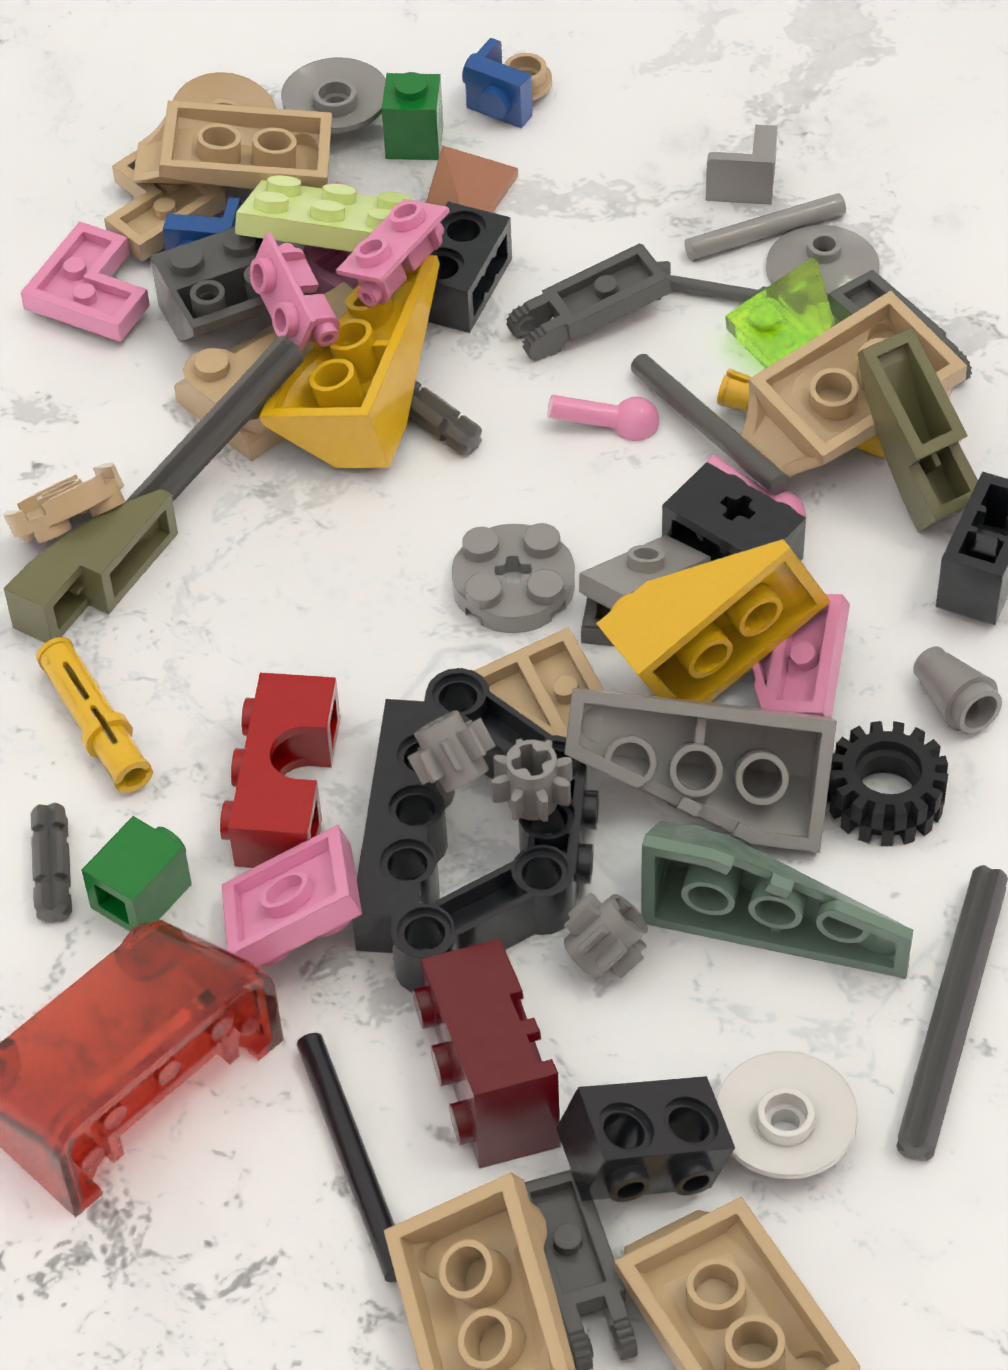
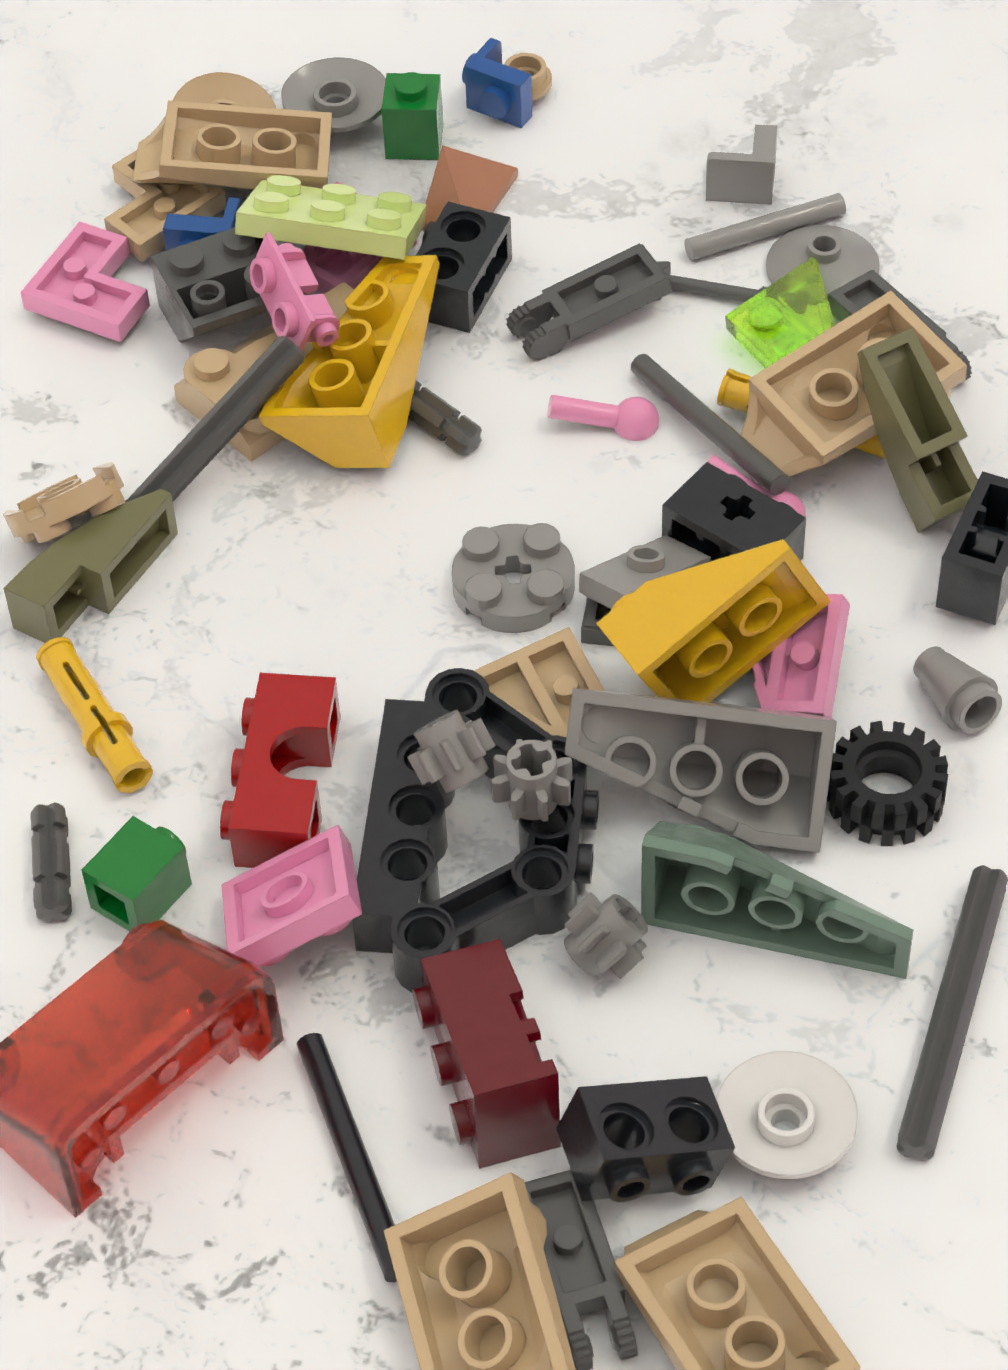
(402, 237): bright pink hinge -> none

